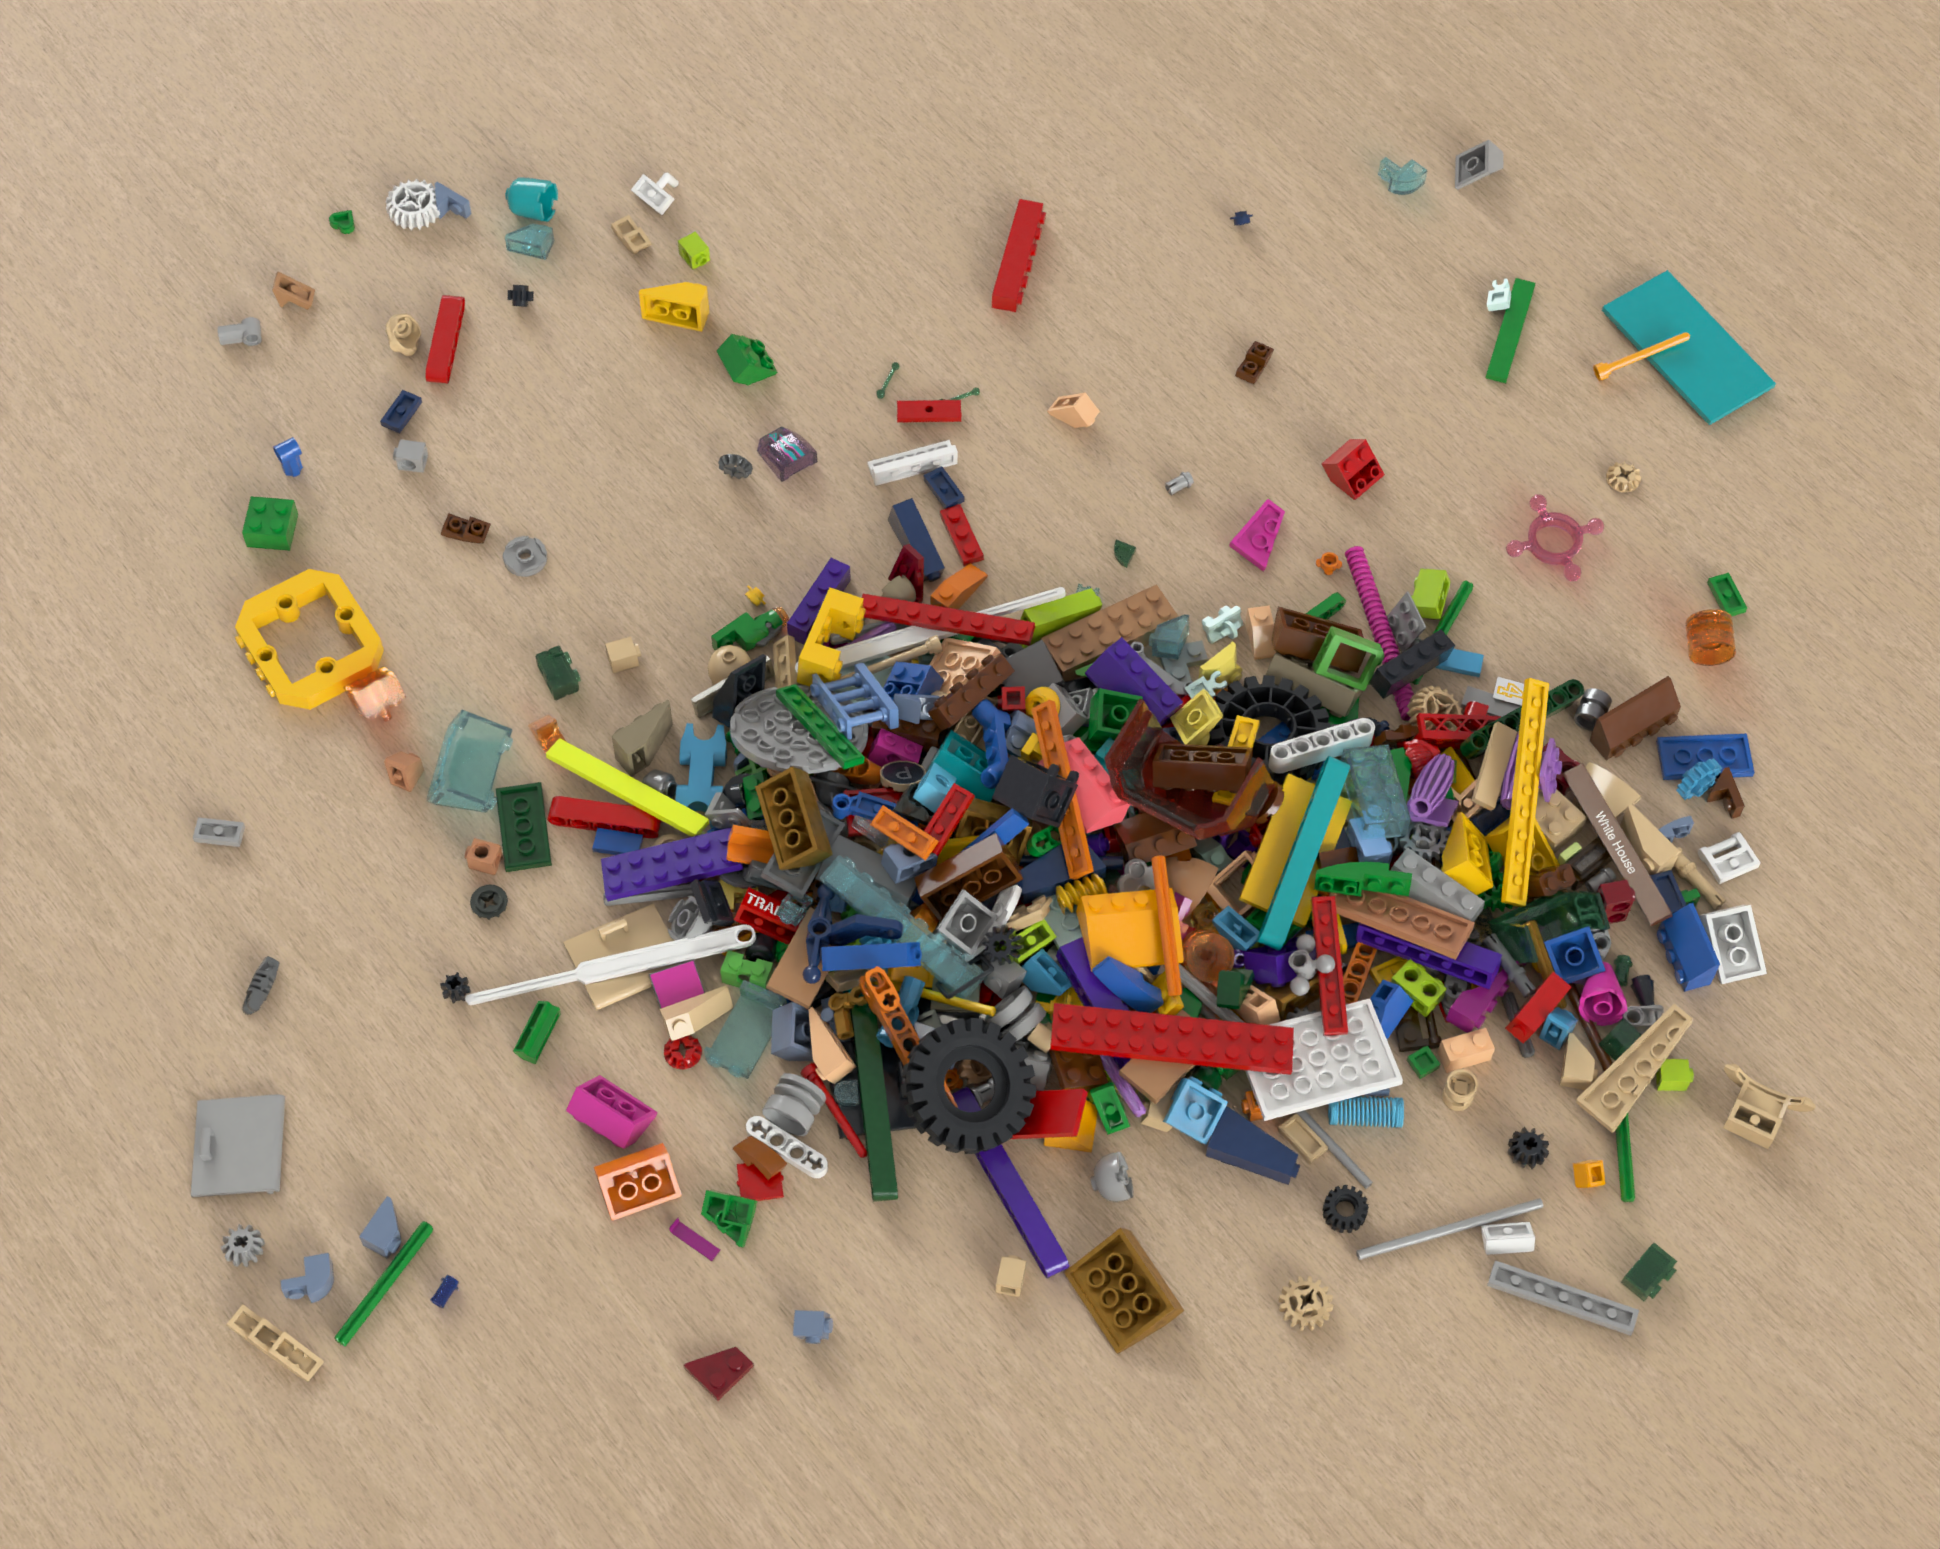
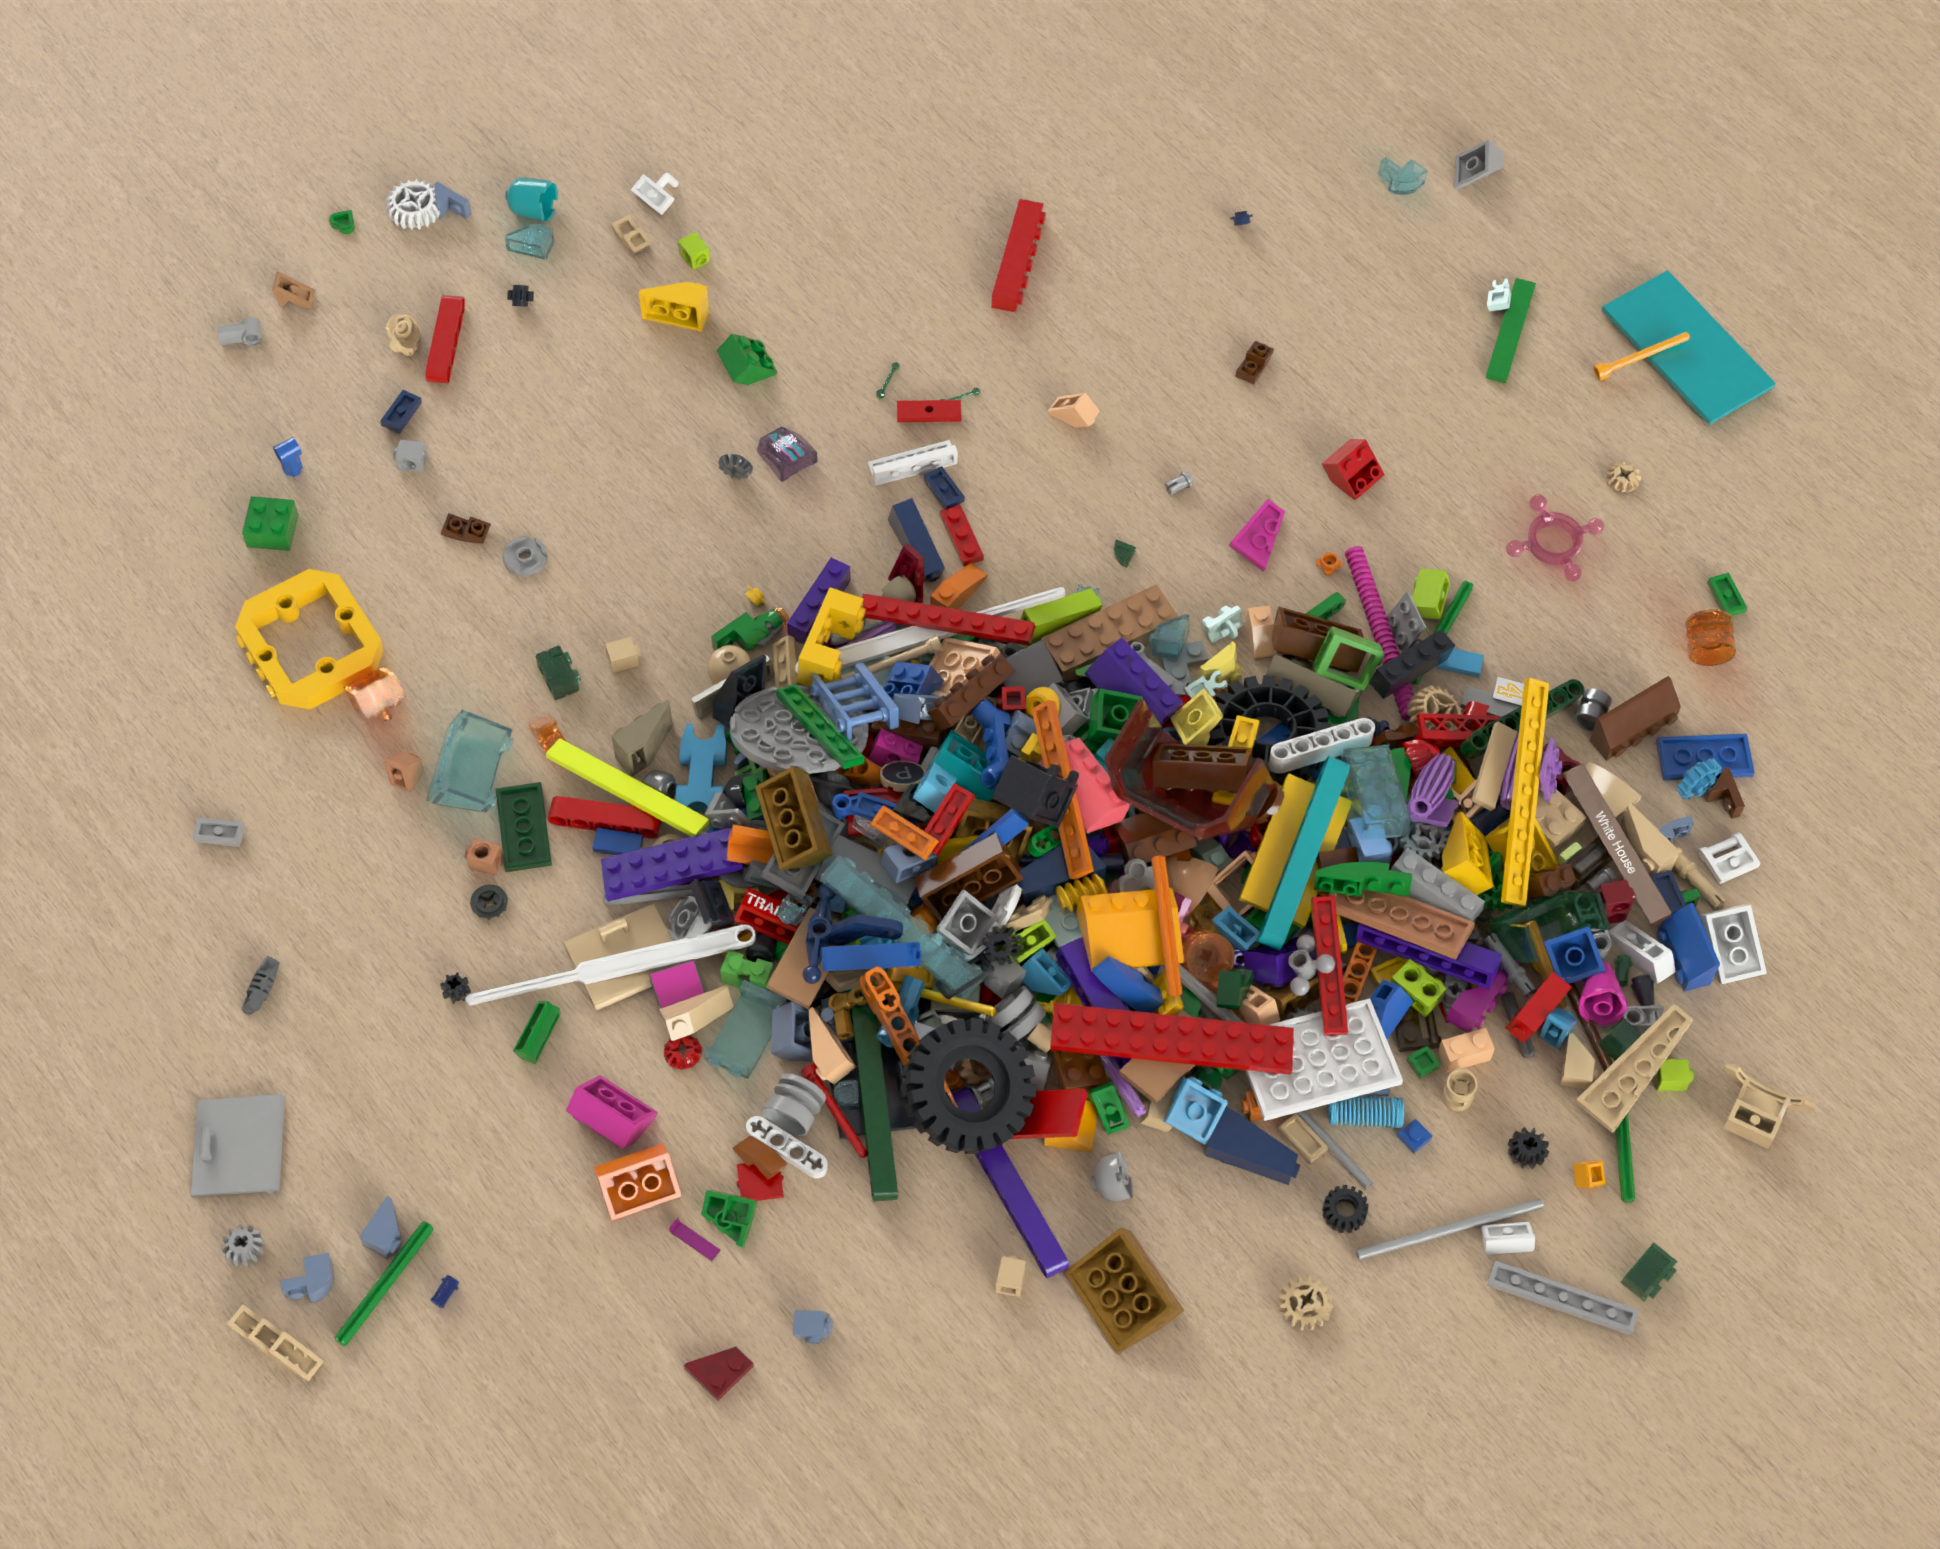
(1414, 1136): none -> blue plate
(1645, 952): none -> white slope

